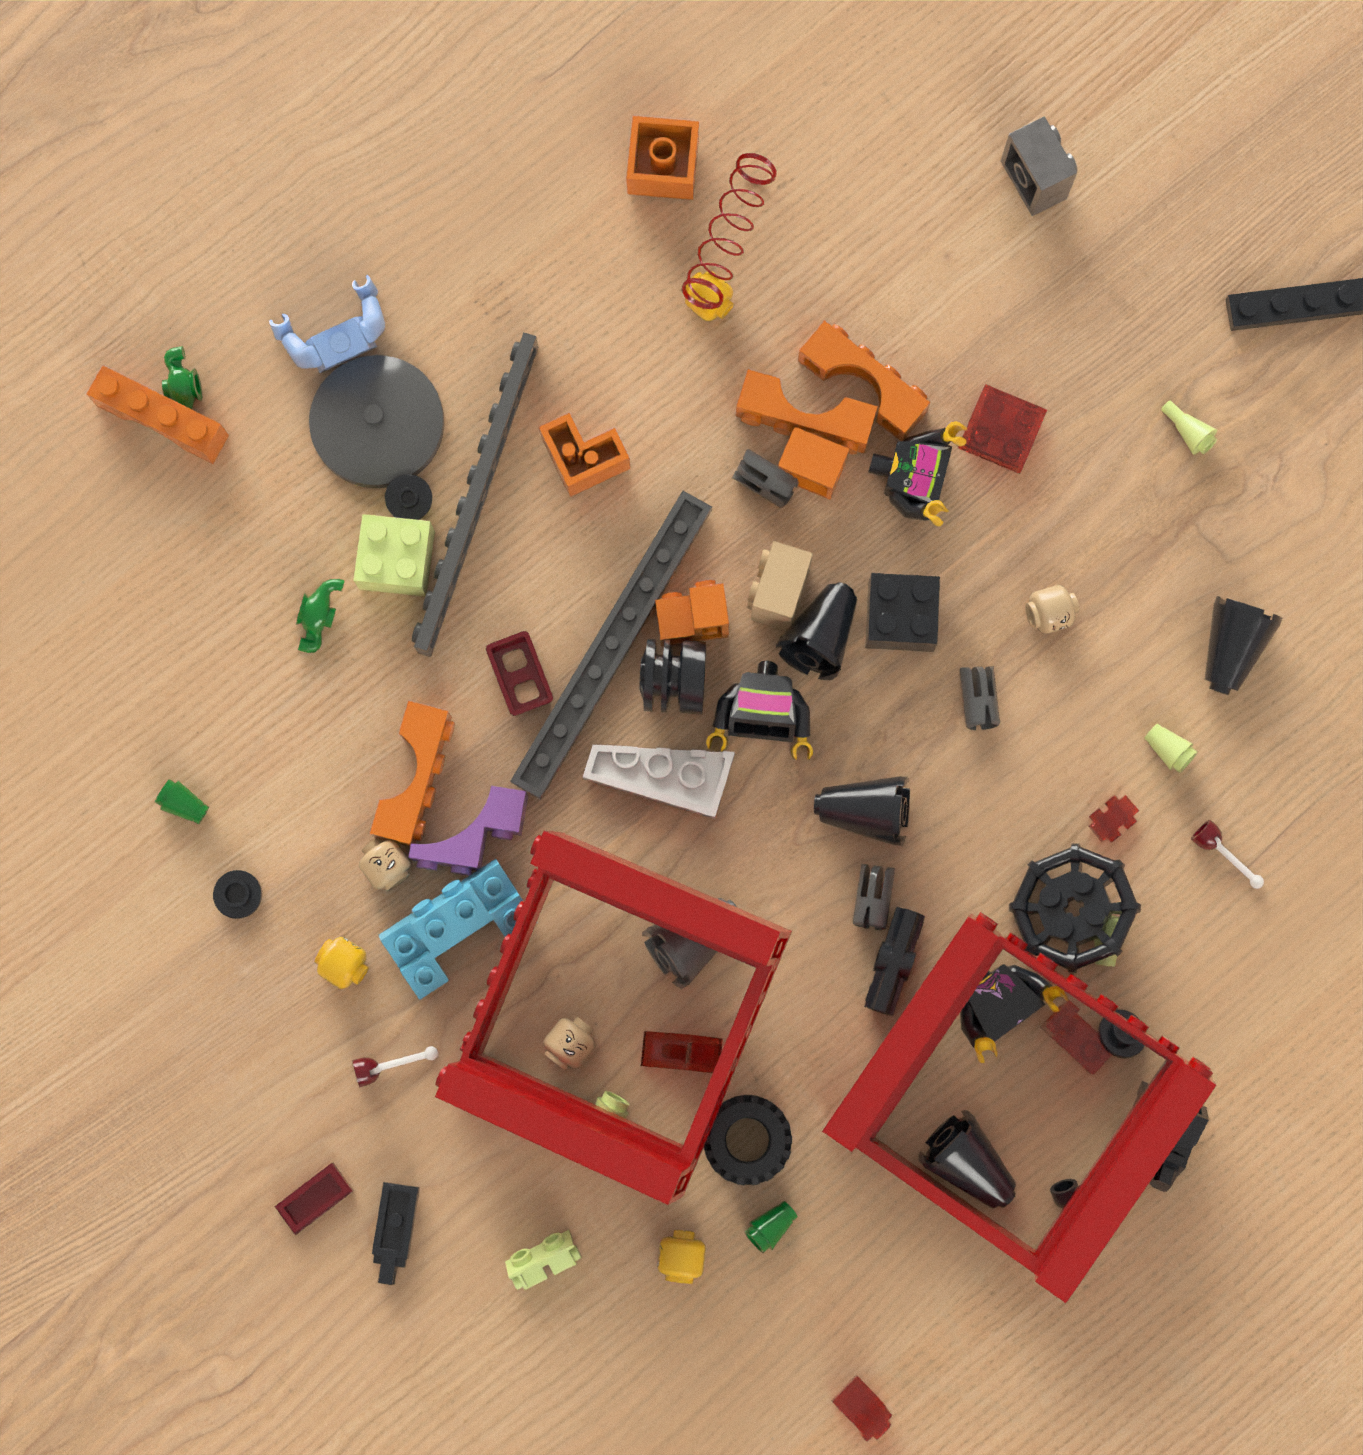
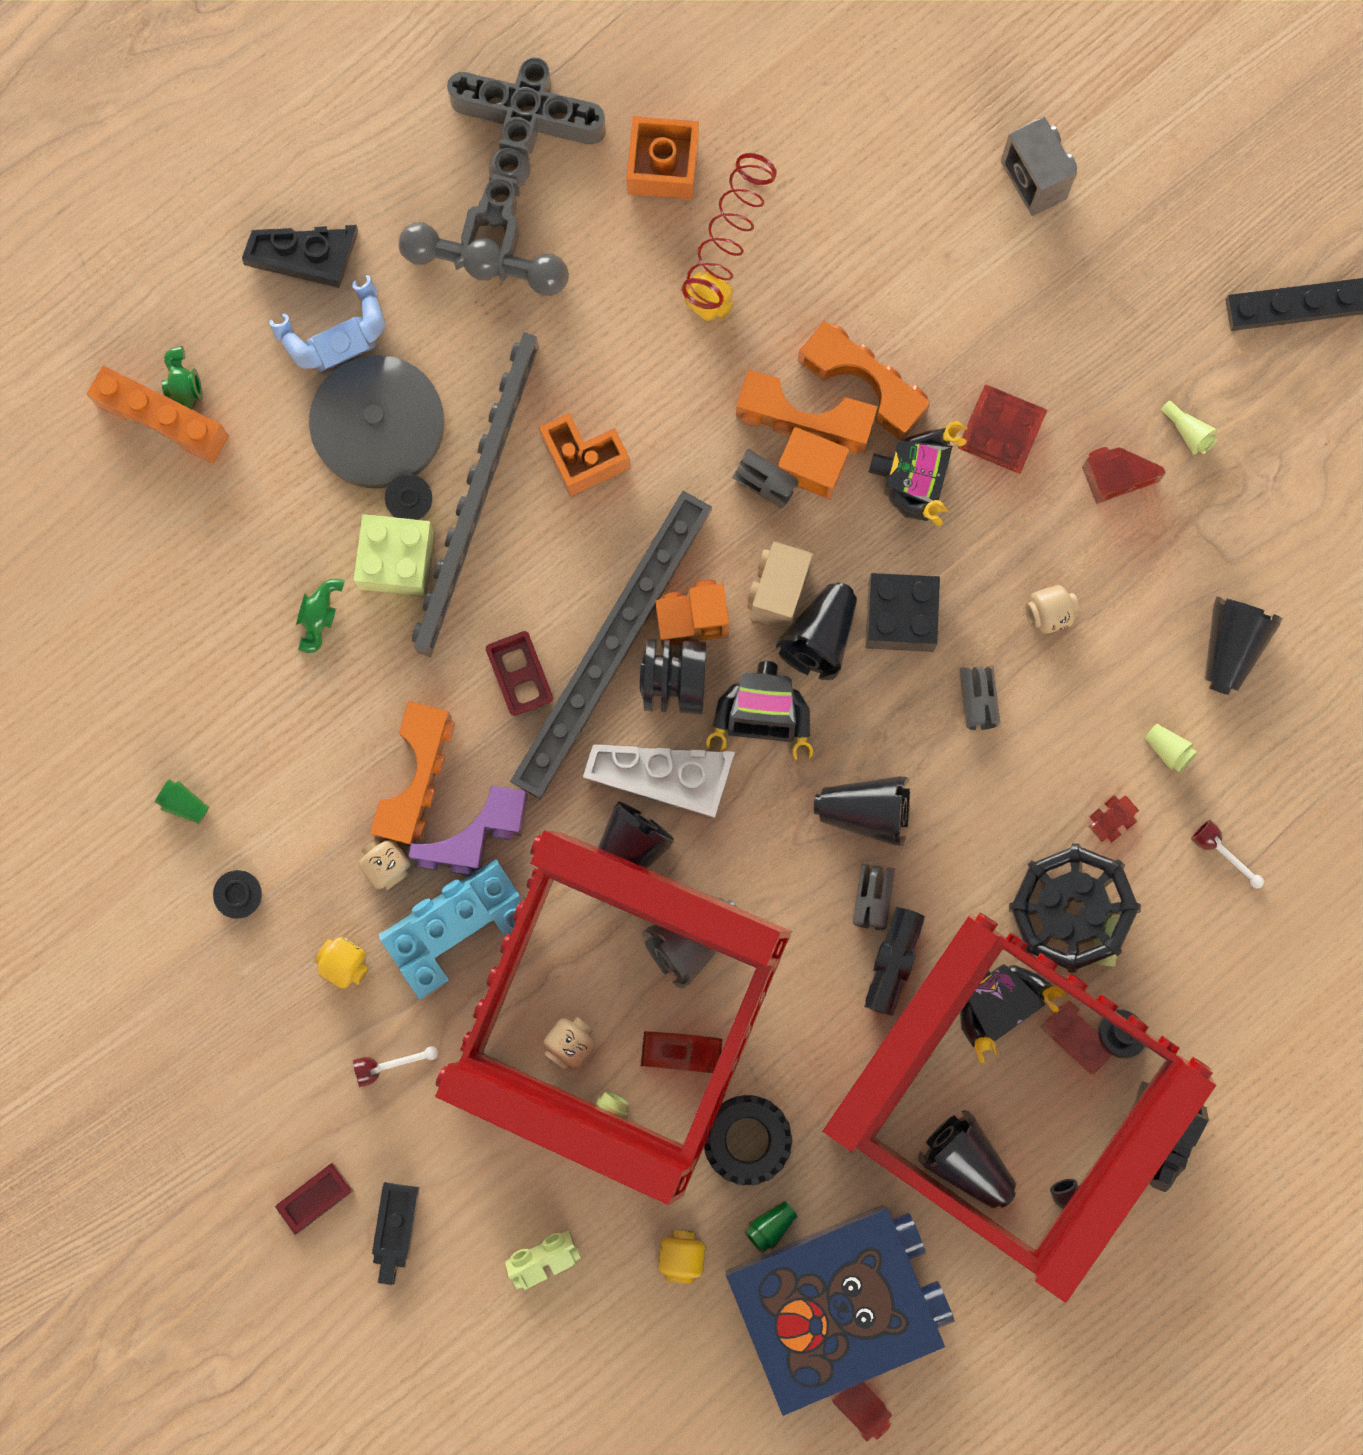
(307, 255): none -> black wing
(483, 256): none -> dark grey piece
(634, 836): none -> black cone
(839, 1307): none -> dark blue brick
(1118, 473): none -> clear red slope

